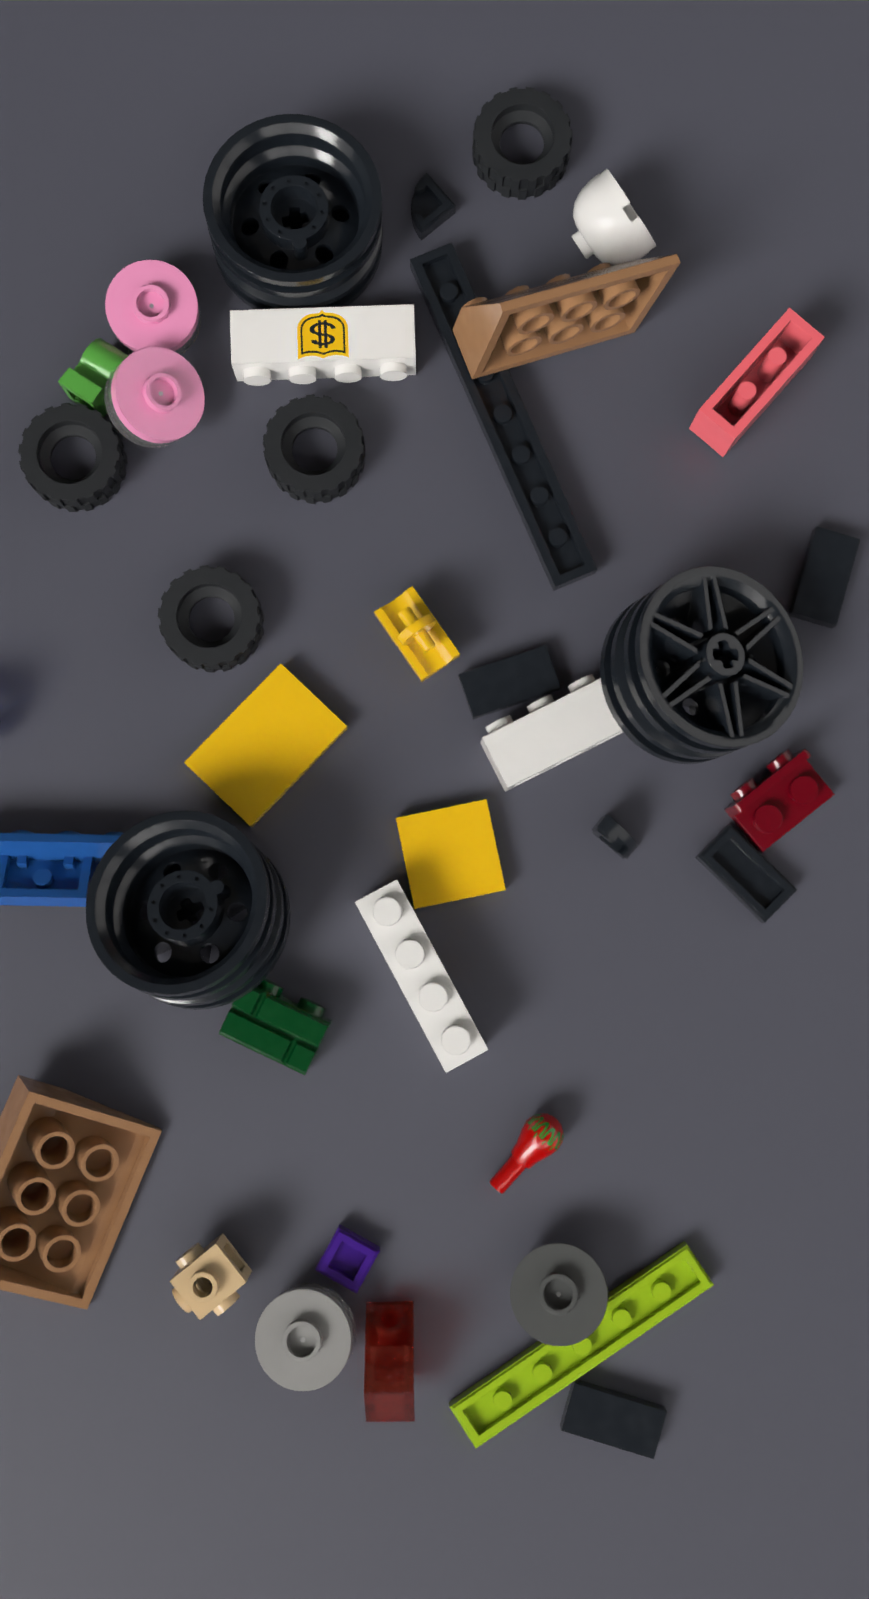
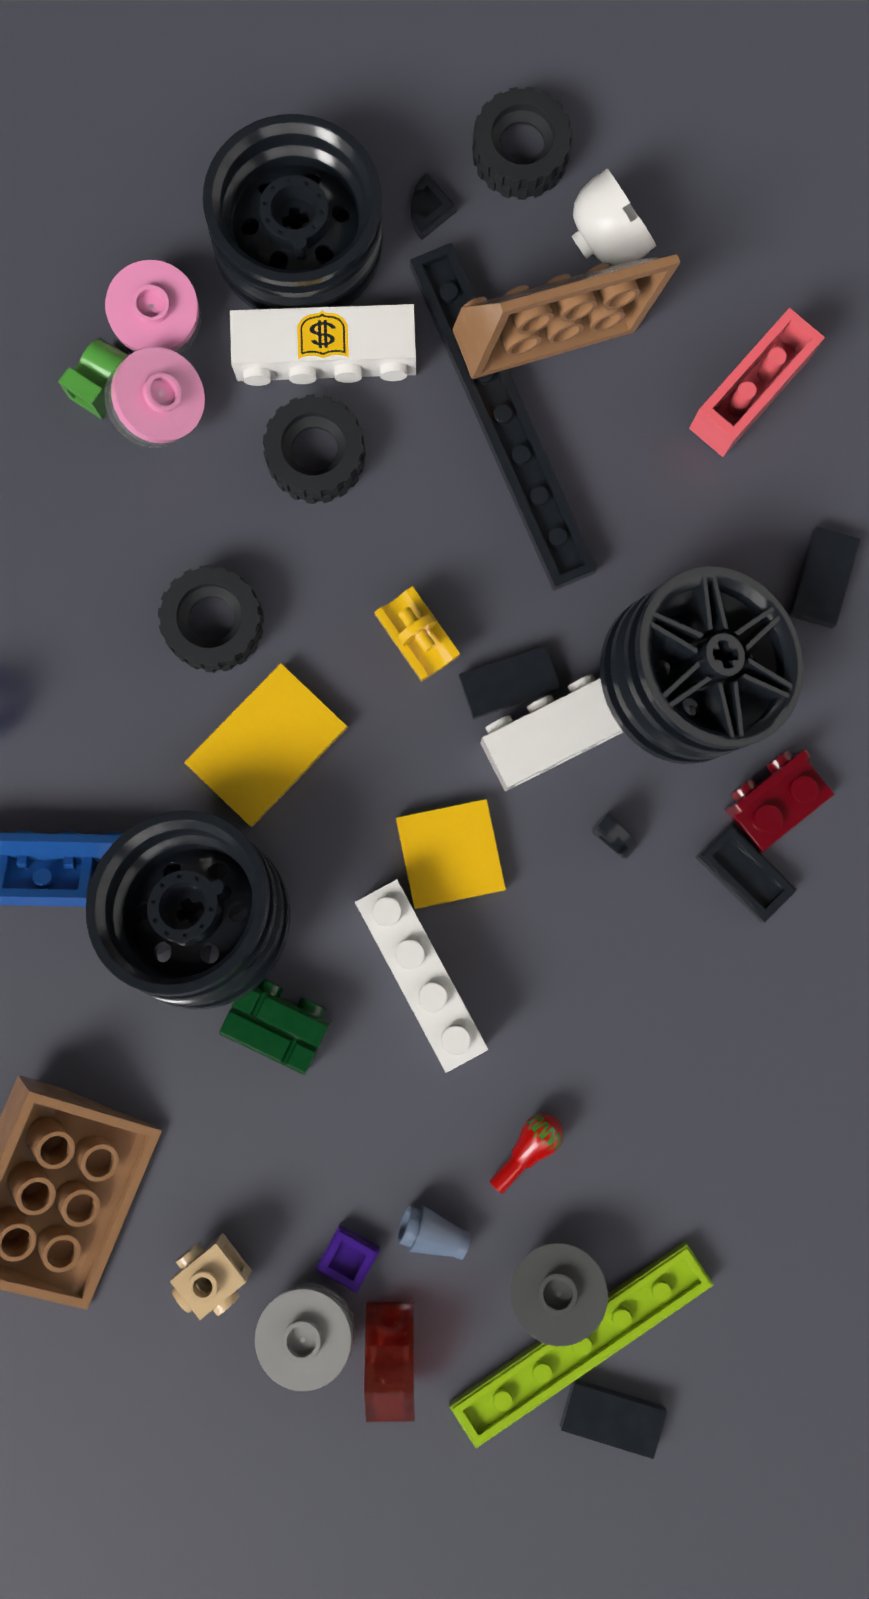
(60, 424): black tyre -> none
(431, 1234): none -> sand blue cone

